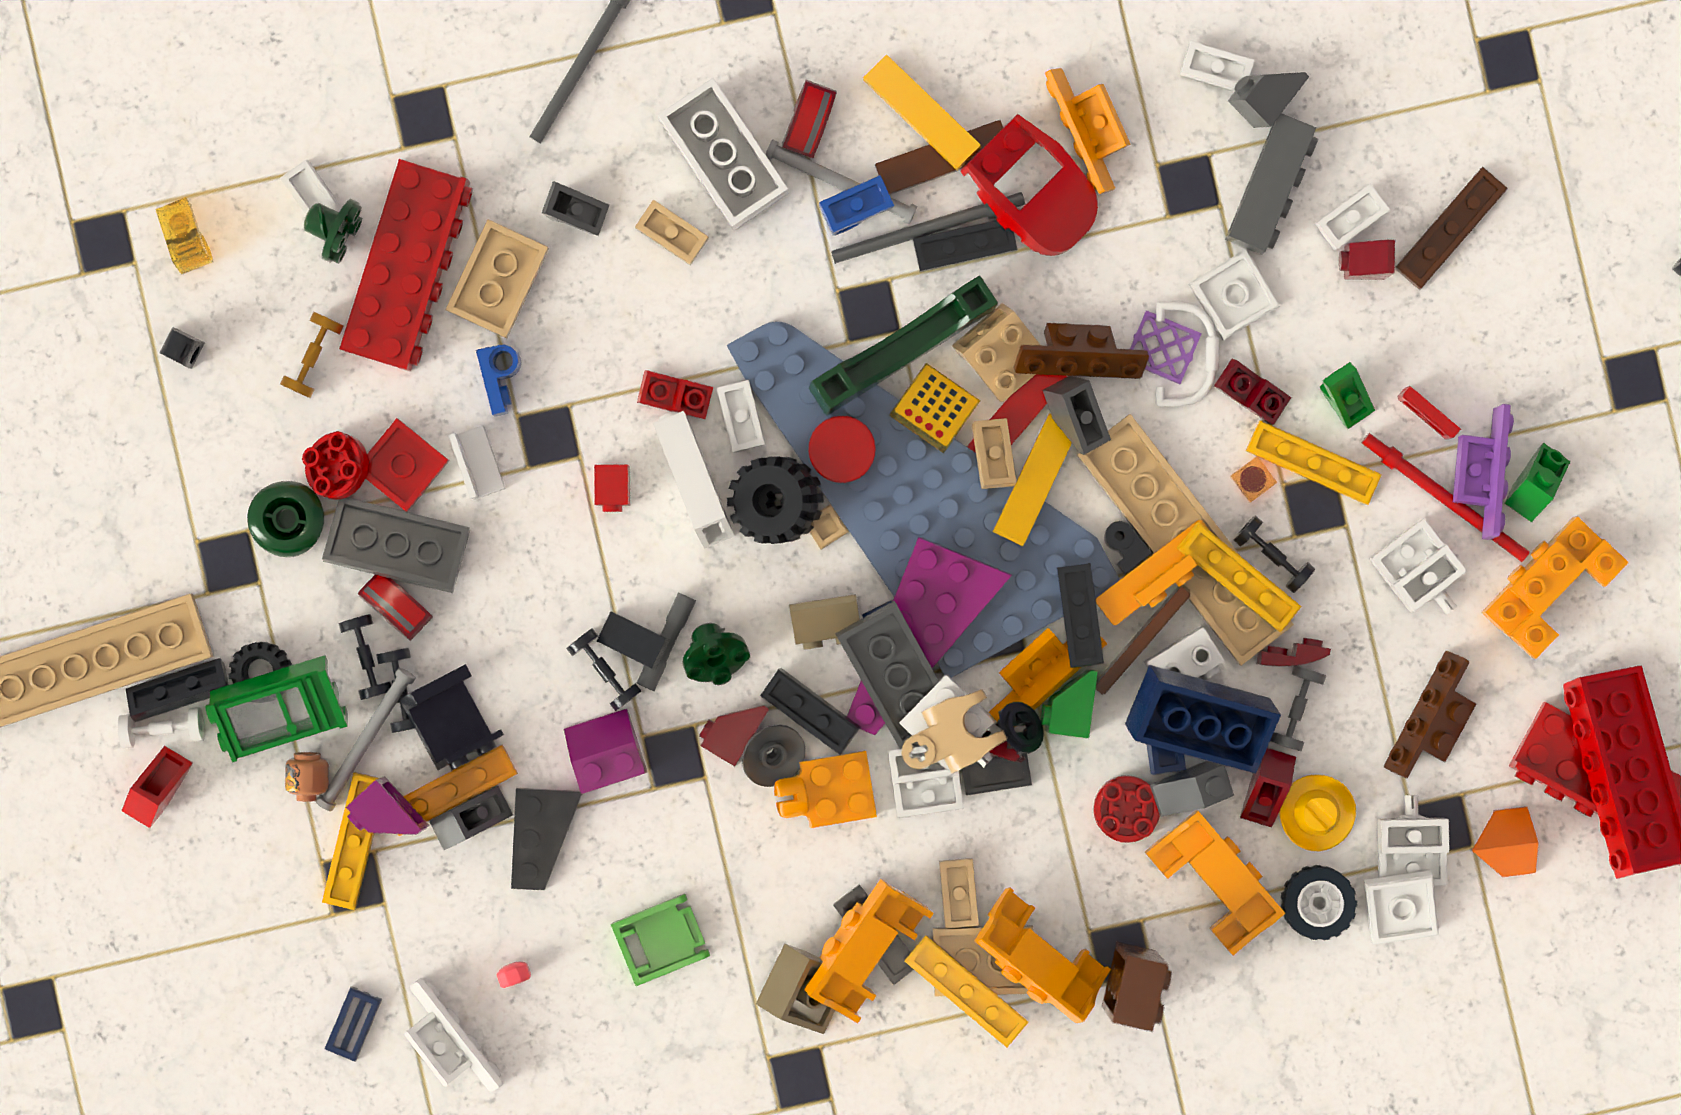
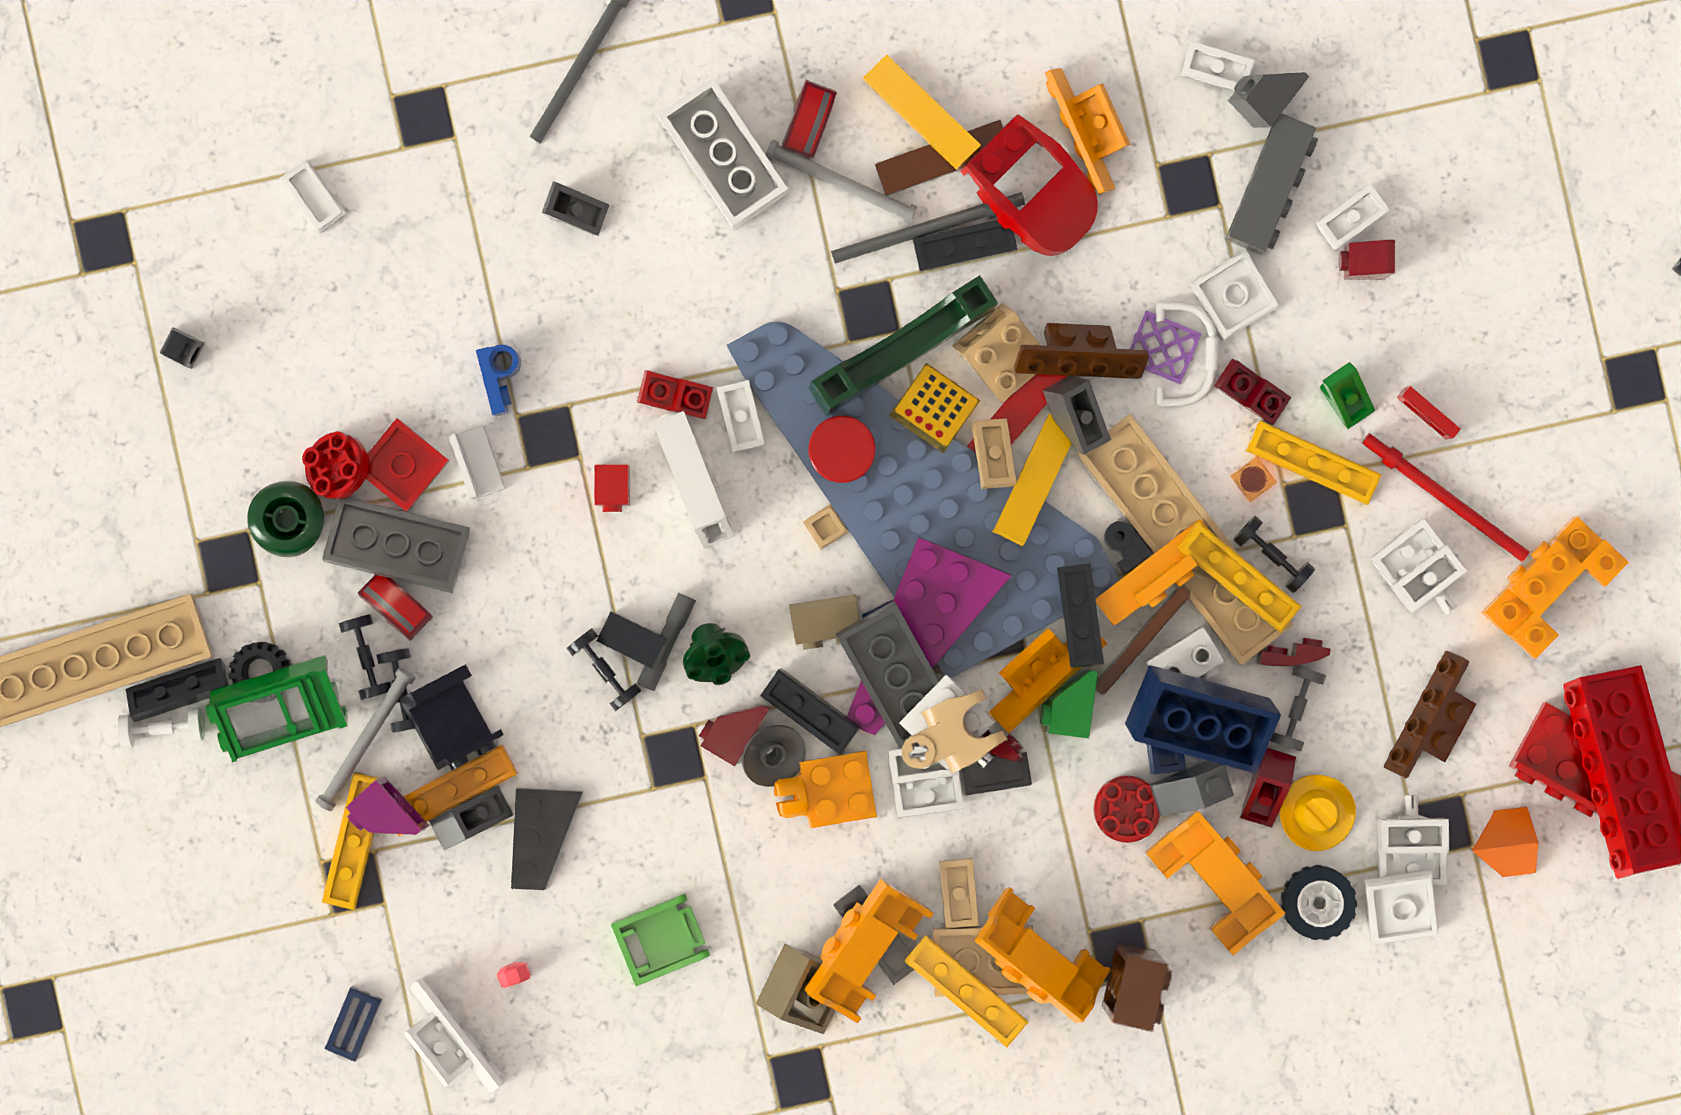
(156, 786): red slope -> none
(182, 235): clear yellow plate -> none
(306, 776): nougat head -> none
(311, 355): pearl gold wheel -> none
(333, 227): dark green plate -> none
(406, 265): red bracket -> none
(497, 278): tan plate -> none
(604, 751): magenta slope -> none
(671, 232): tan plate -> none
(756, 496): black wheel -> none
(856, 205): blue plate -> none
(1021, 714): black gear -> none
(1451, 228): reddish brown tile -> none
(1482, 471): medium lavender bracket -> none
(1537, 482): green slope -> none

